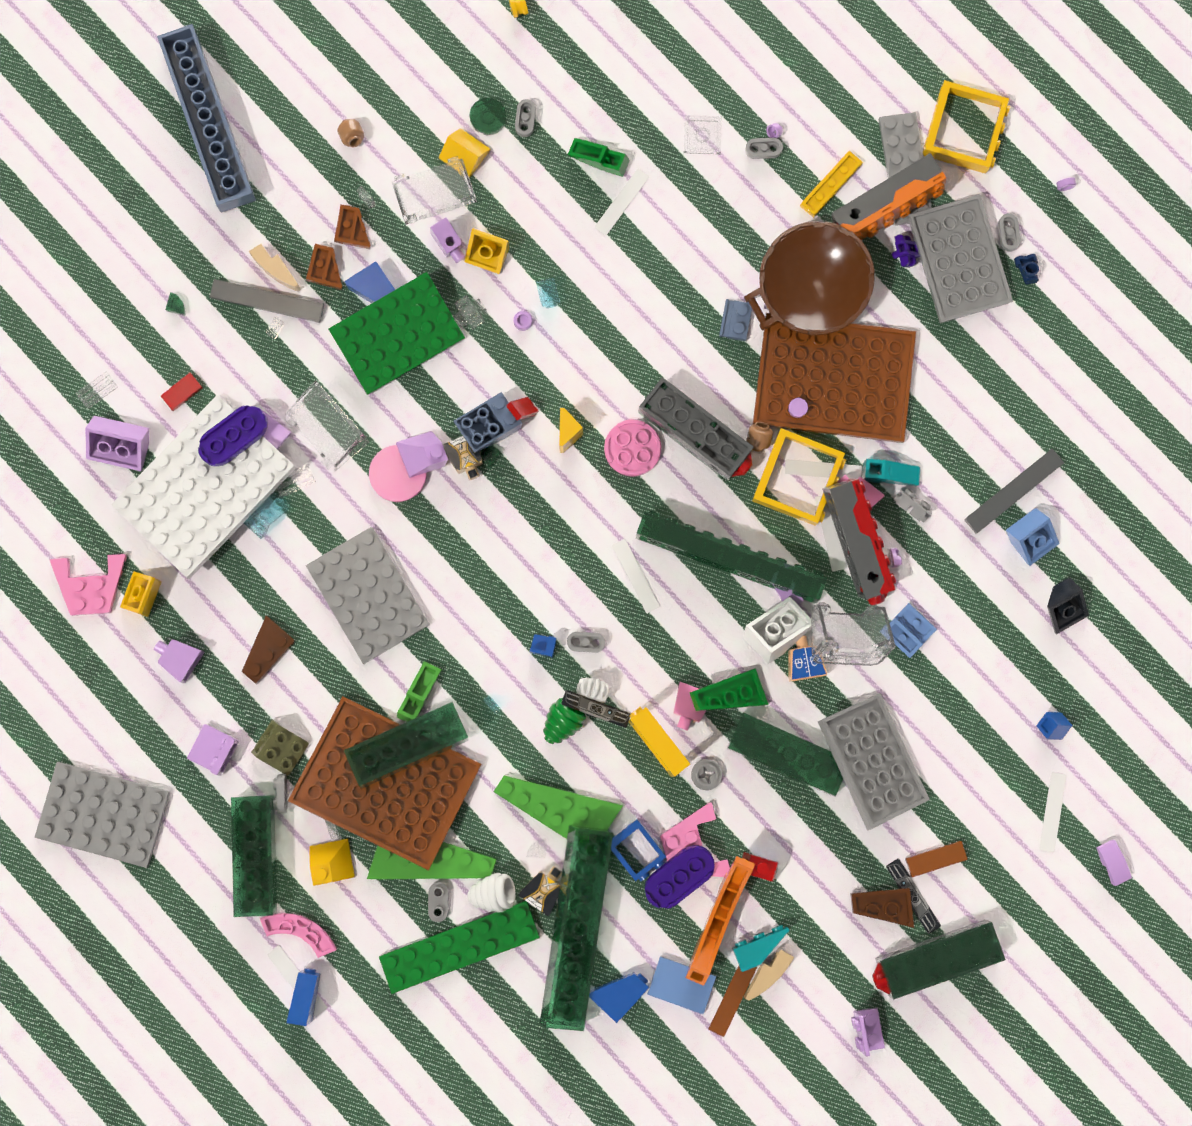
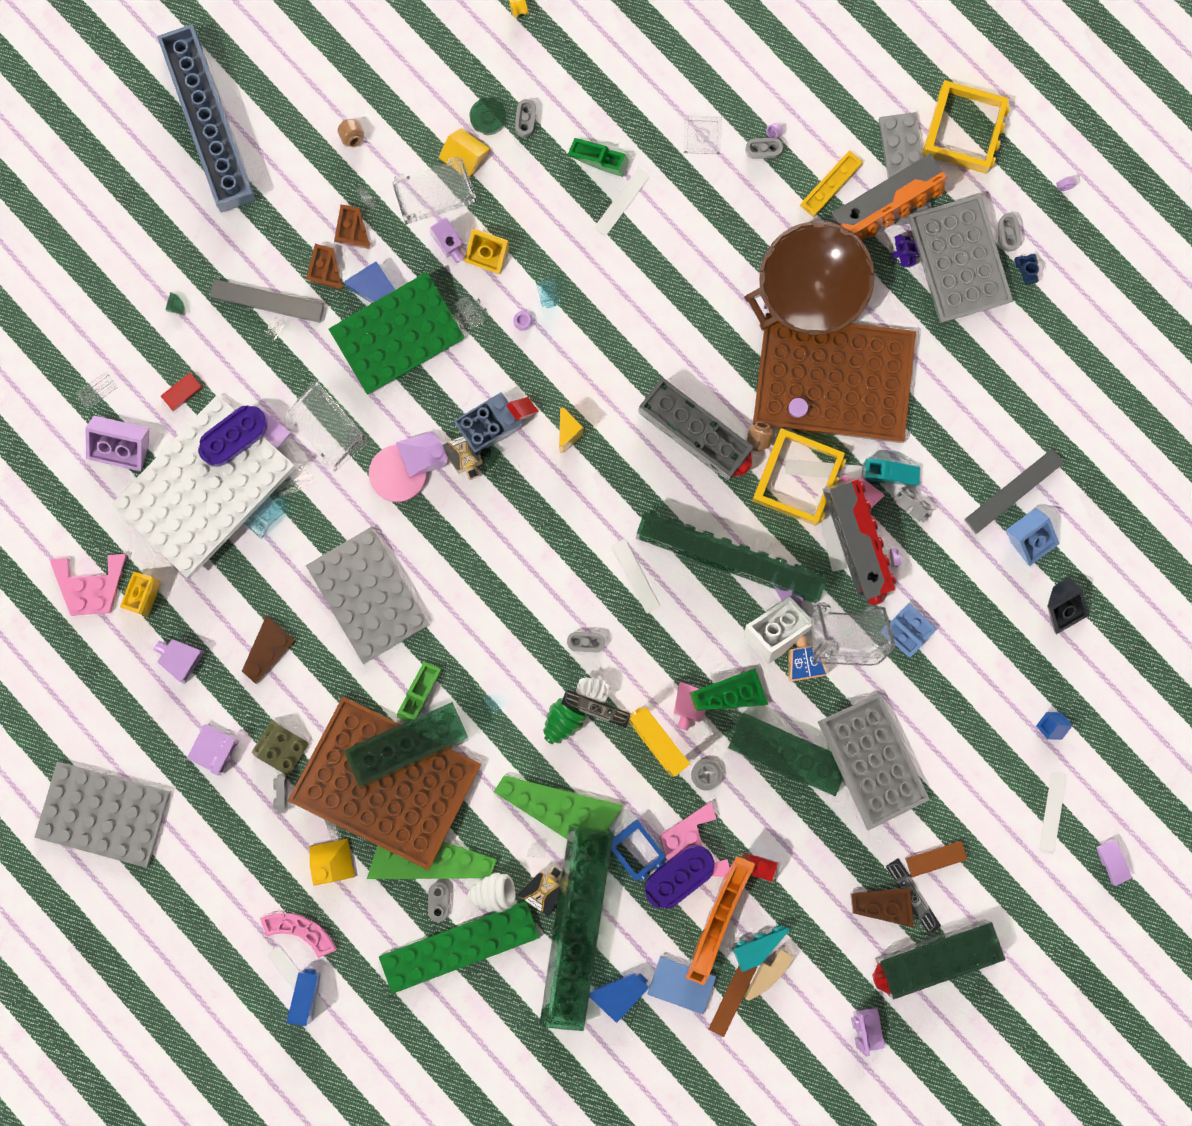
(253, 856): clear green brick -> none
(274, 267): tan slope -> none
(543, 645): blue panel -> none
(632, 448): bright pink tile -> none
(735, 320): sand blue plate -> none

